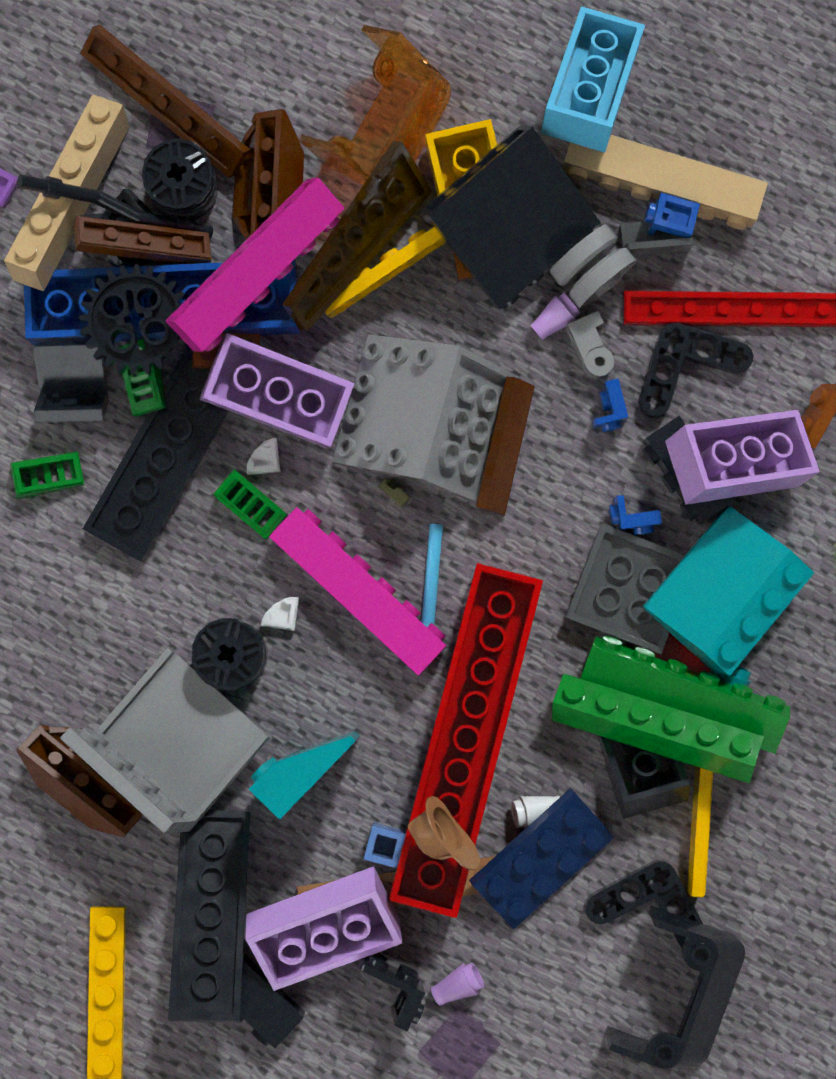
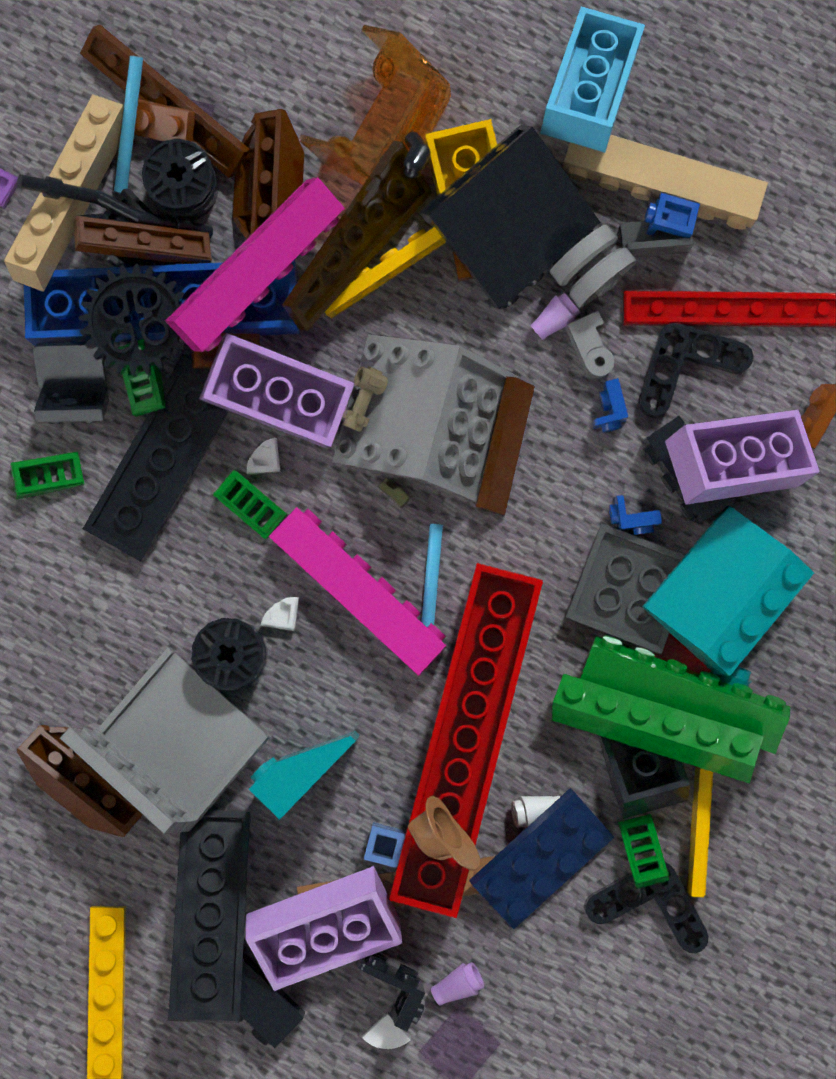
(128, 123): none -> medium azure bar
(163, 121): none -> dark orange plate
(370, 381): none -> dark tan bar
(385, 1034): none -> white tile
(417, 157): none -> black arm
(648, 877): none -> green slope
(719, 961): black windscreen -> none

